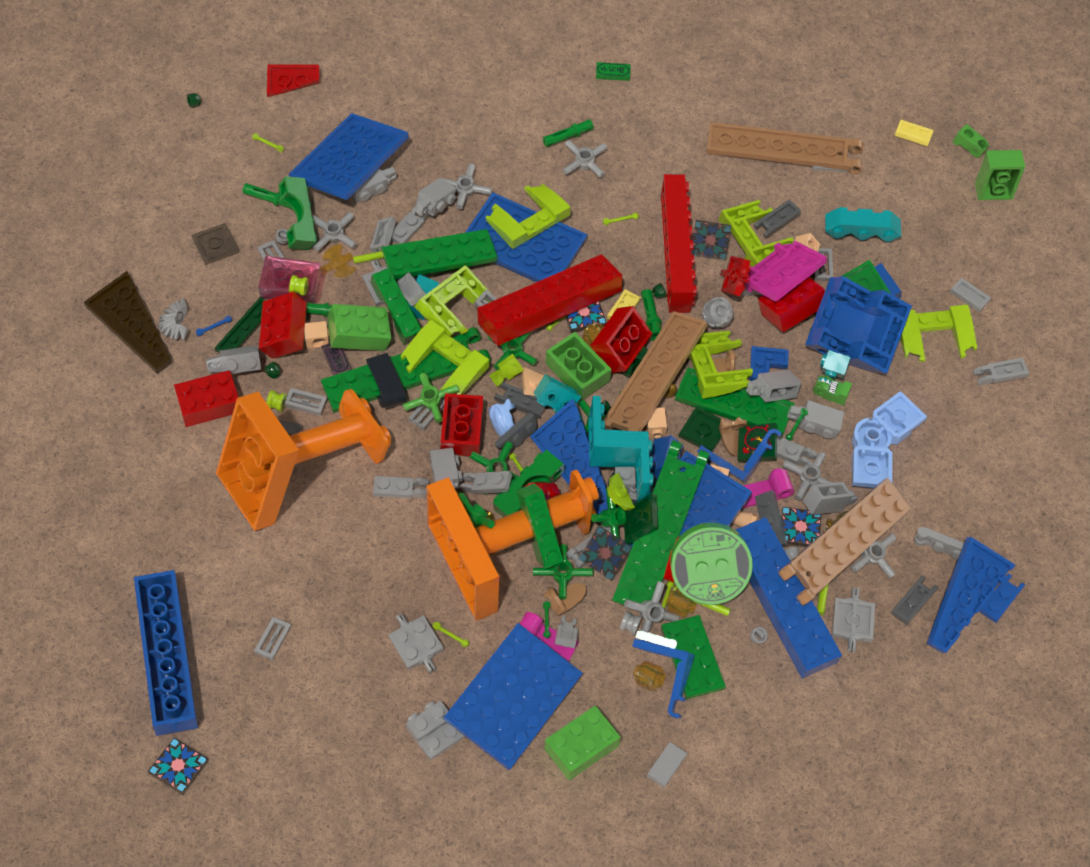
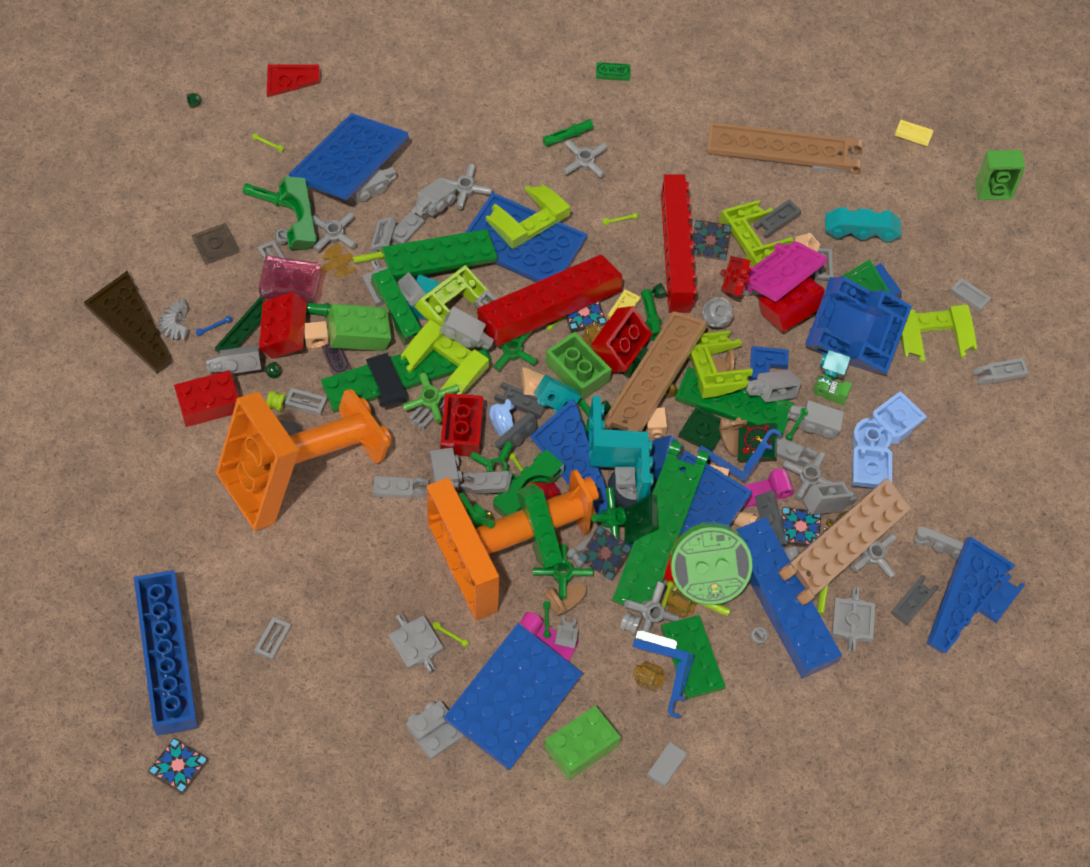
(298, 285): lime wheel -> none
(465, 329): none -> light grey hinge
(508, 368): lime plate -> none
(618, 493): lime plate -> none
(971, 141): bright green leg -> none

